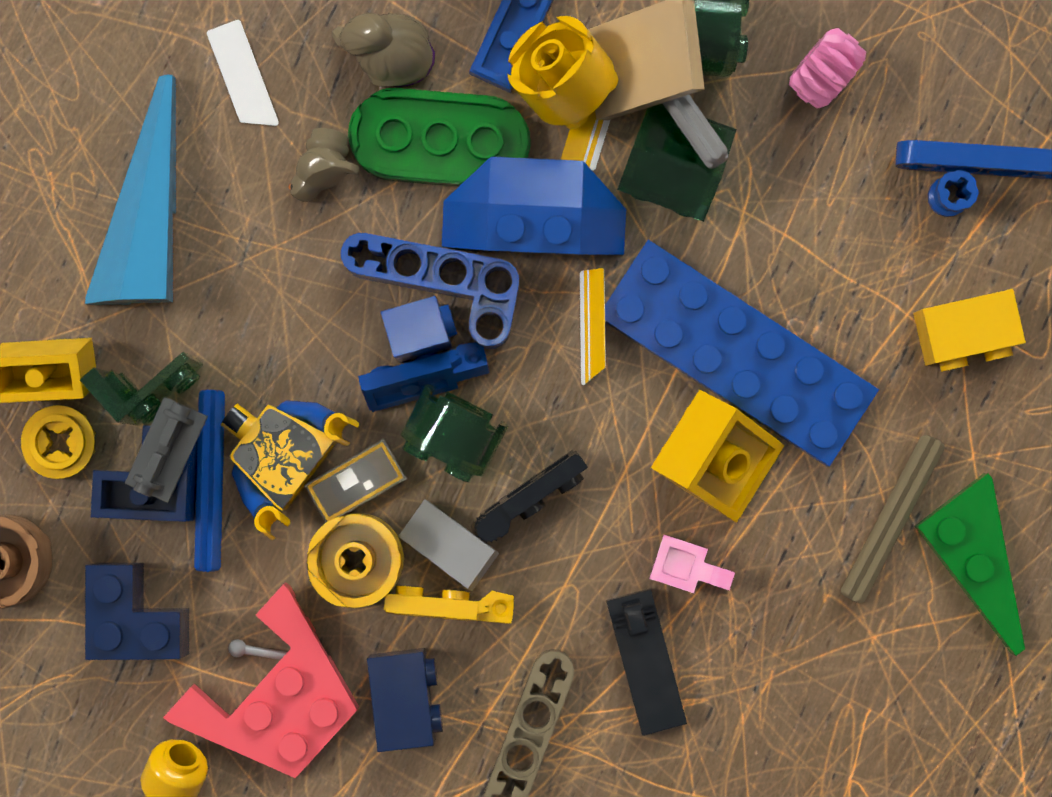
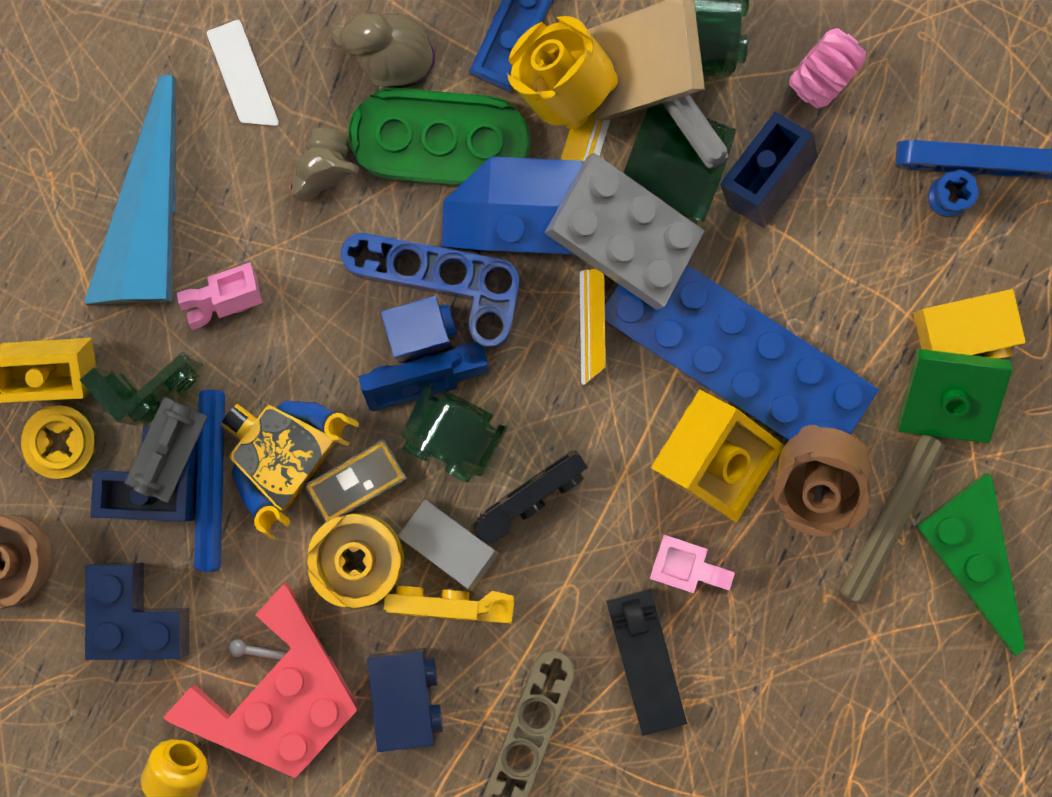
(226, 294): none -> bright pink plate
(624, 231): none -> light grey plate
(769, 169): none -> dark blue brick
(823, 481): none -> medium nougat brick
(954, 395): none -> green plate

